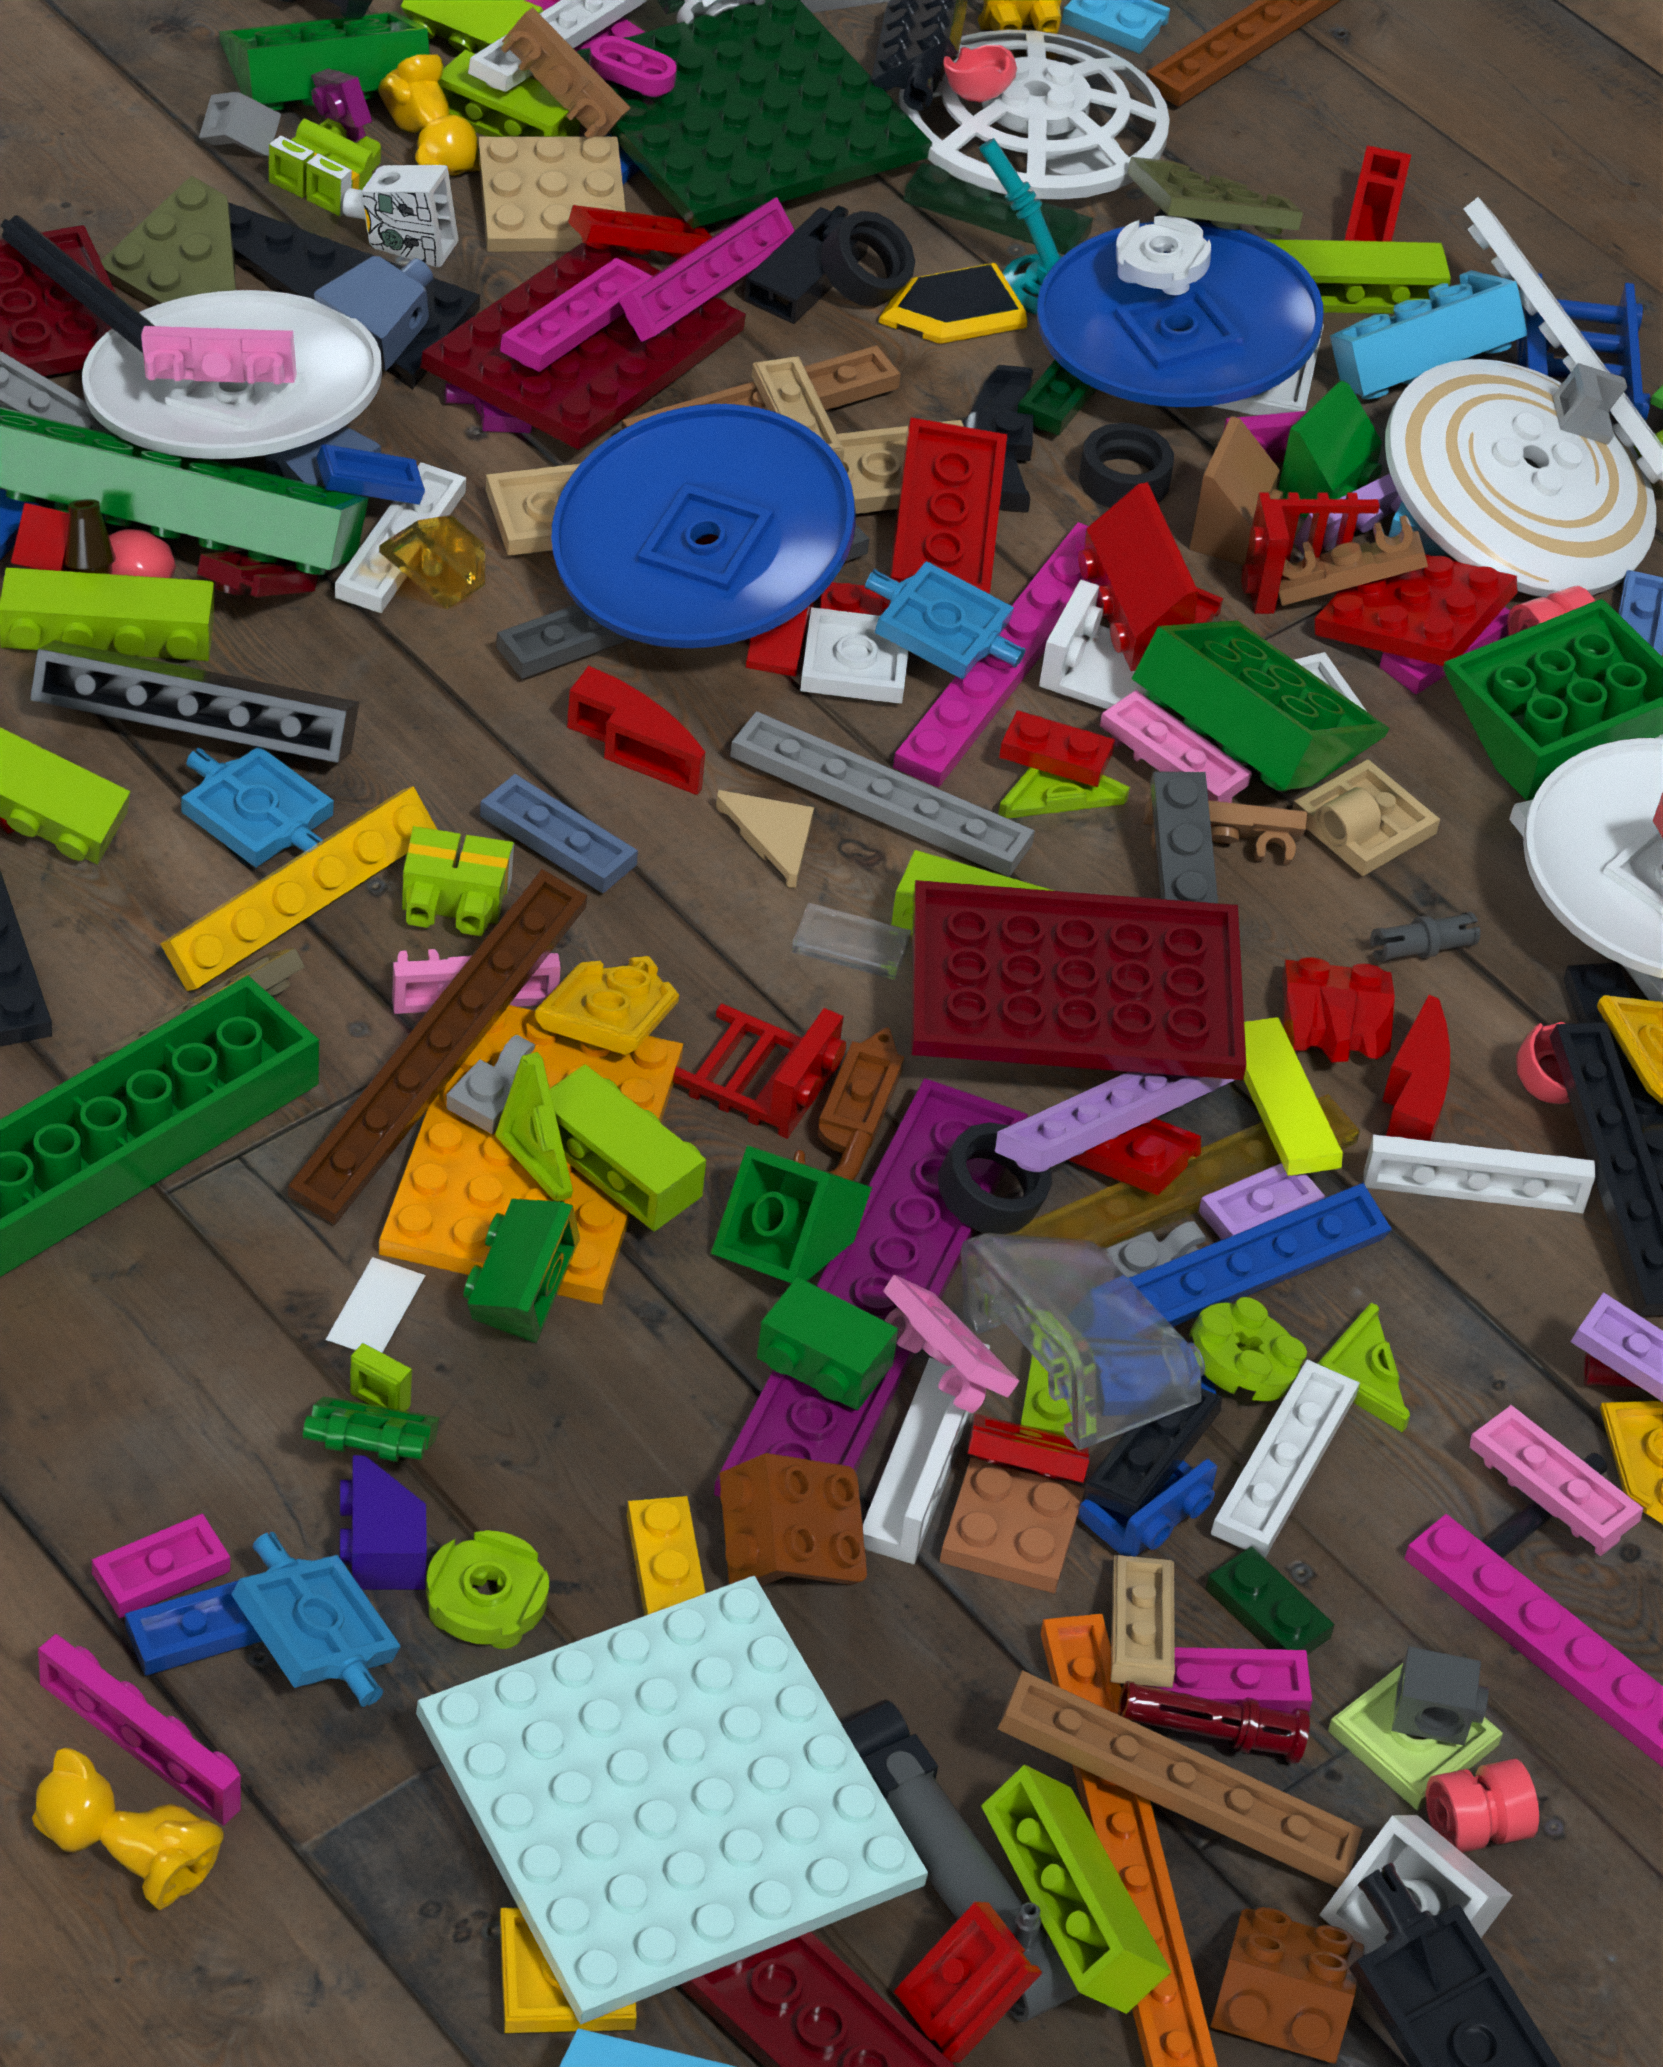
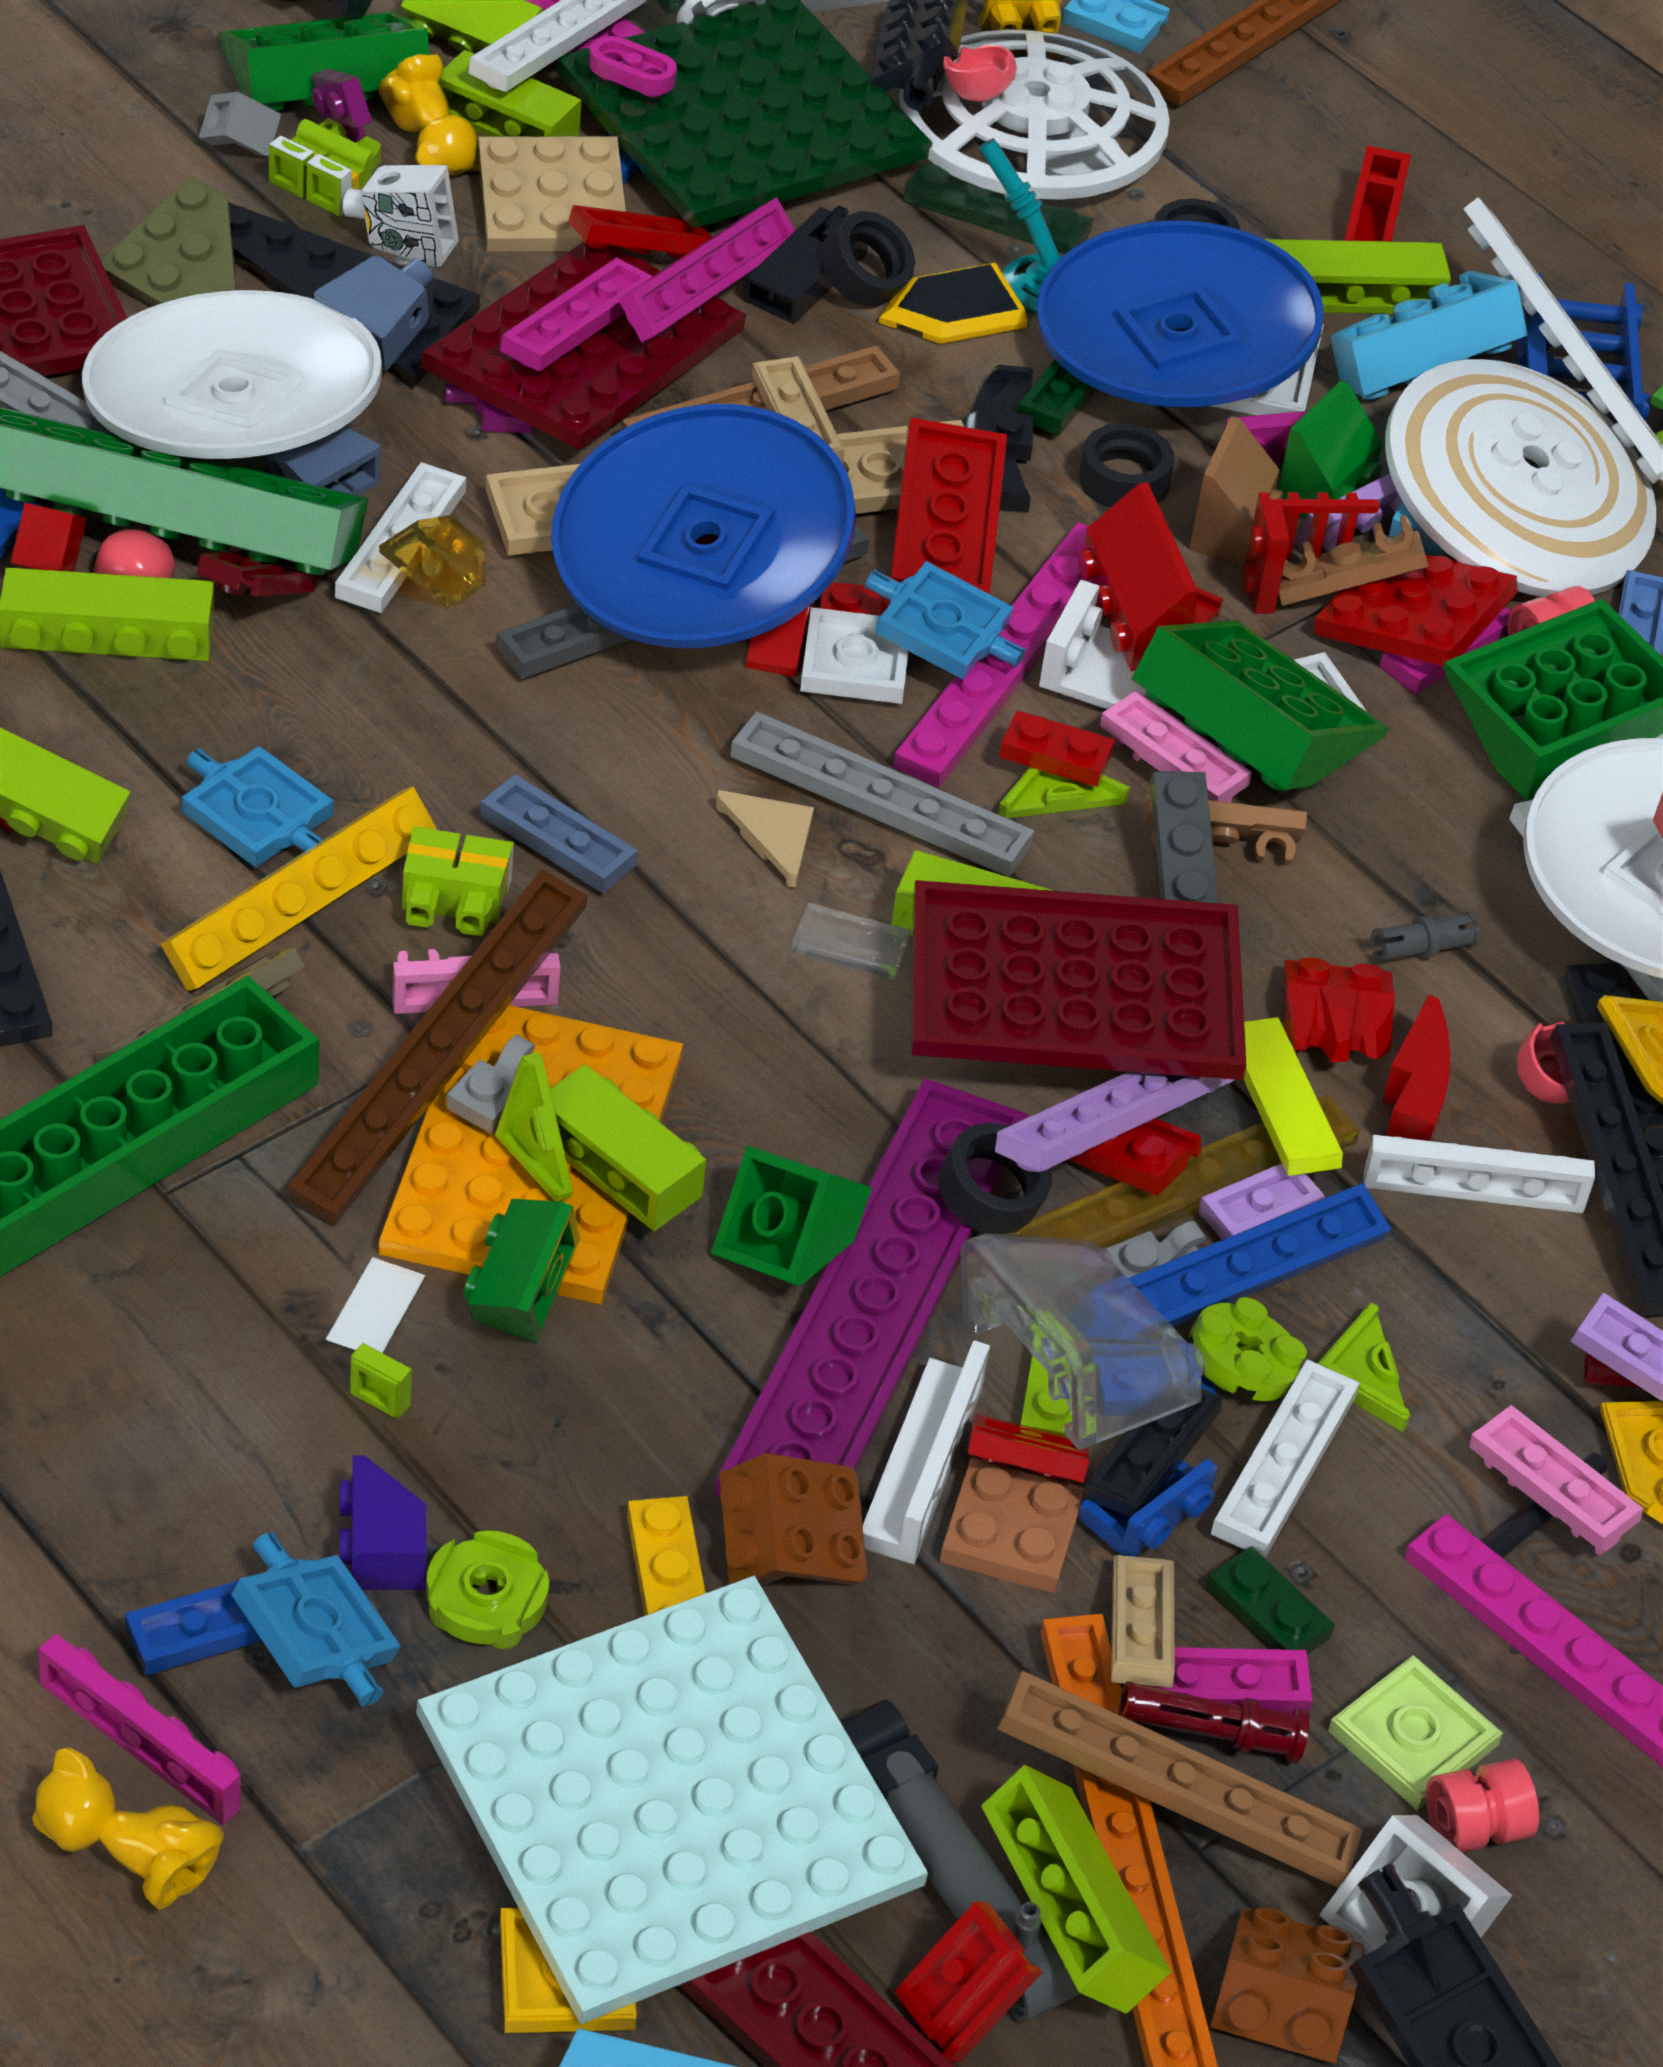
(75, 279): black axle -> none
(87, 539): dark brown cone -> none
(161, 1565): dark pink plate -> none
(194, 701): black brick -> none
(219, 354): bright pink plate -> none
(370, 474): blue tile -> none
(370, 1428): green plate -> none
(565, 74): medium nougat plate -> none
(609, 1005): yellow tile -> none
(635, 730): red slope -> none
(793, 1083): red plate -> none
(827, 1343): green brick -> none
(859, 1101): dark orange plate -> none
(931, 1325): bright pink plate -> none
(1142, 256): white plate -> none
(1220, 200): olive plate -> none
(1366, 817): tan plate -> none
(1438, 1696): dark grey brick -> none
(1585, 401): light grey panel -> none

